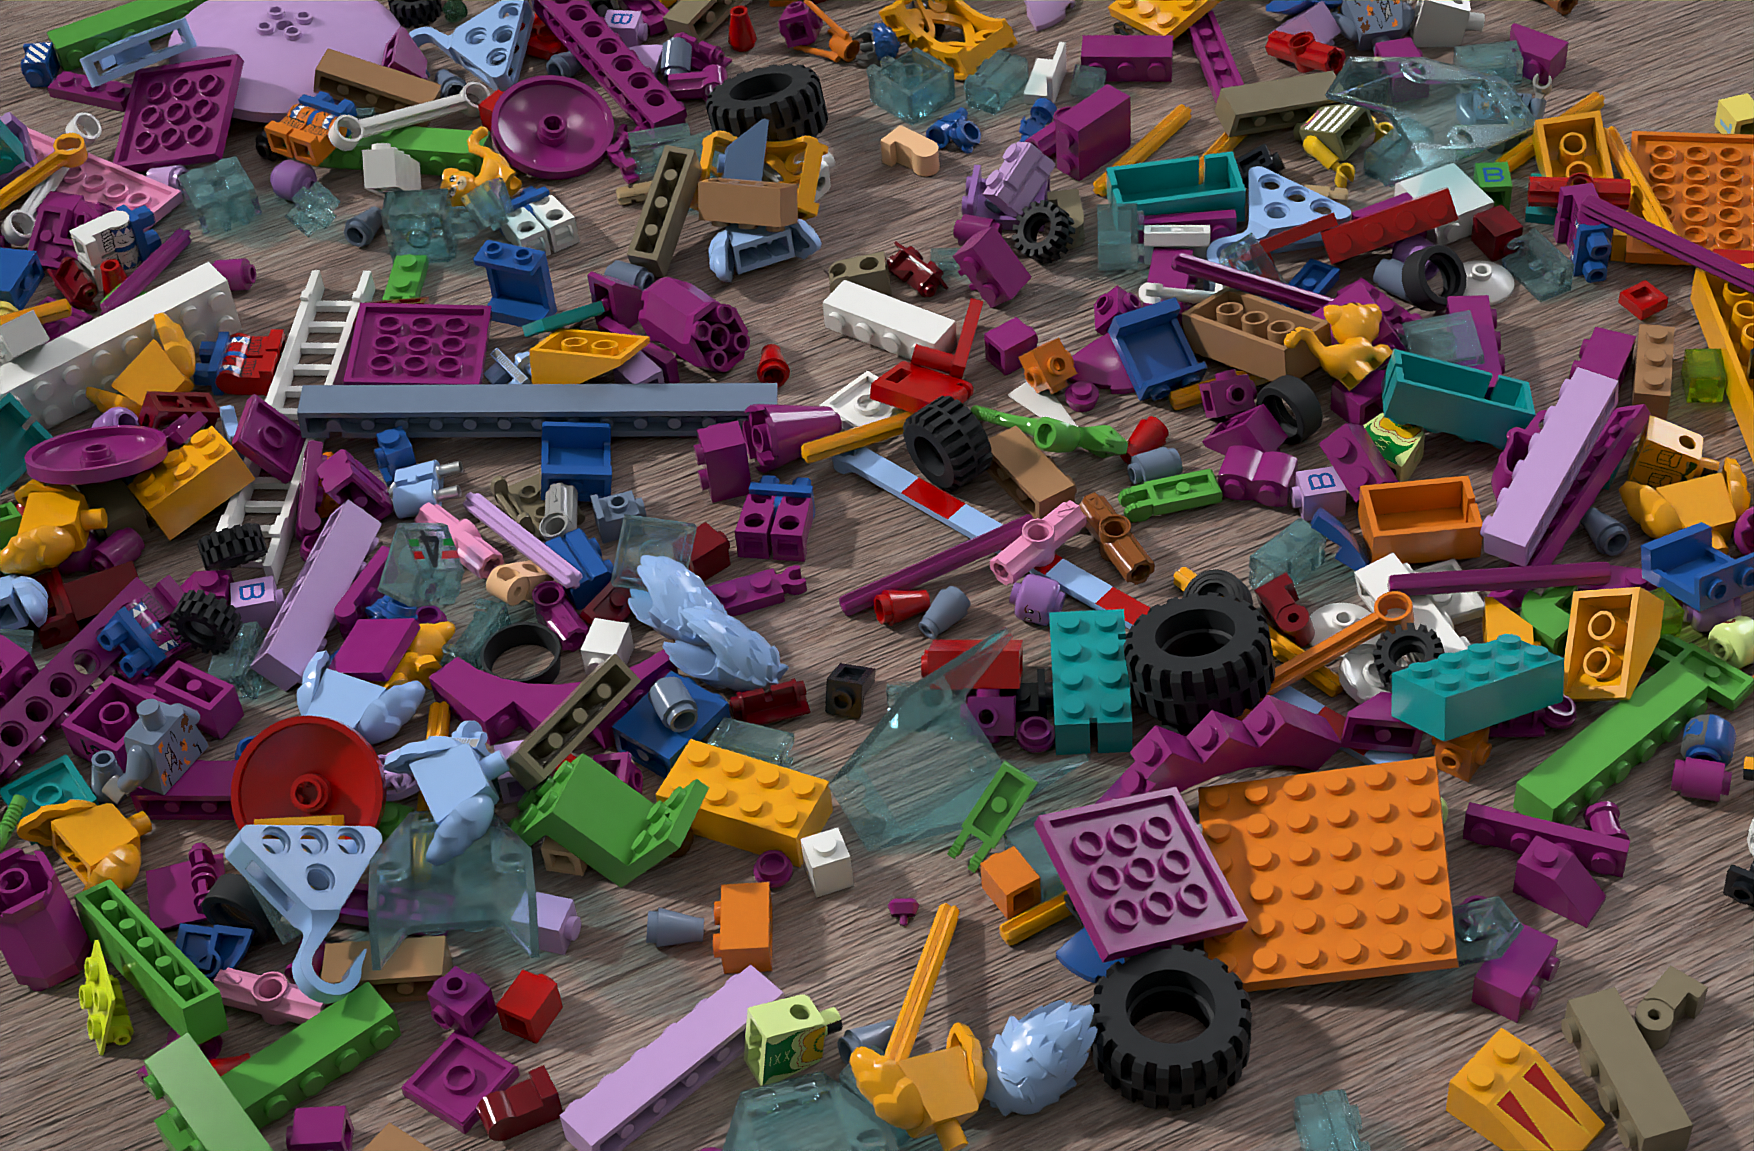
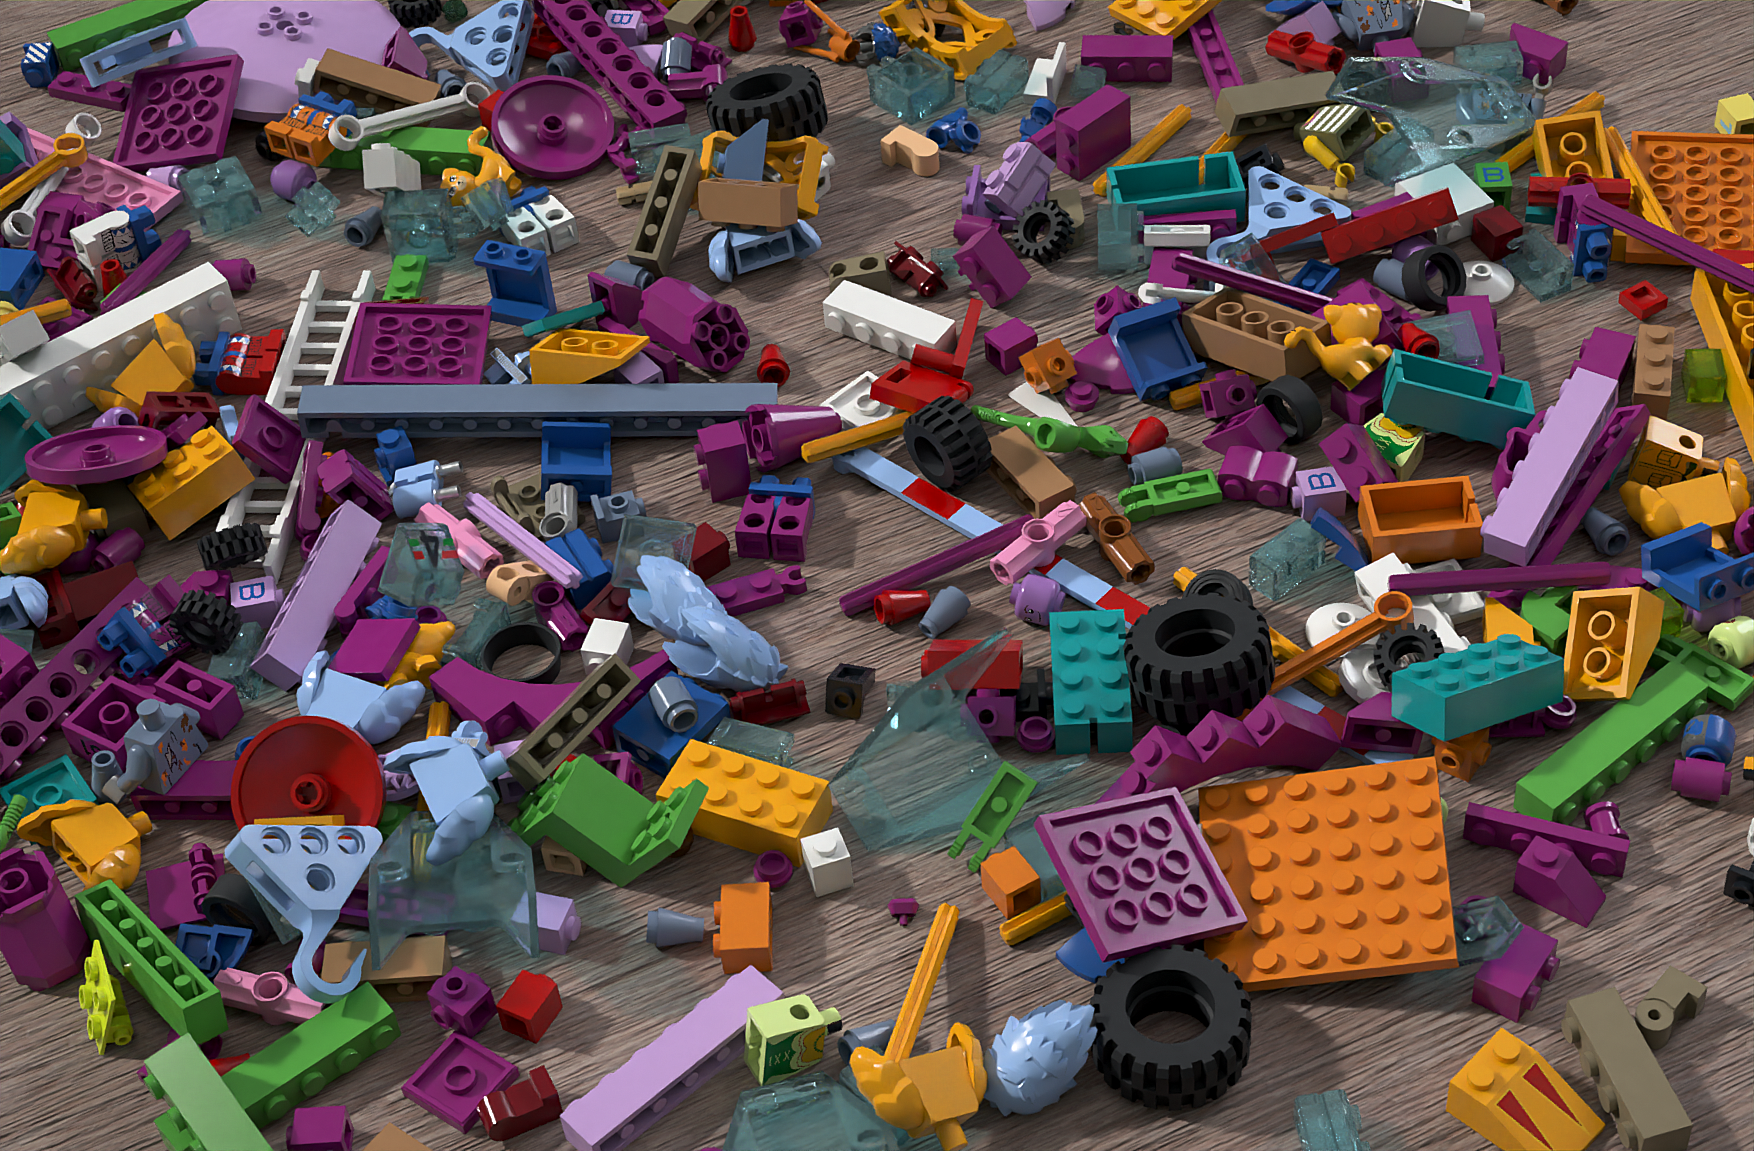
(305, 78): none -> white plate
(1278, 604): dark red leg -> none
(1418, 341): none -> red cone

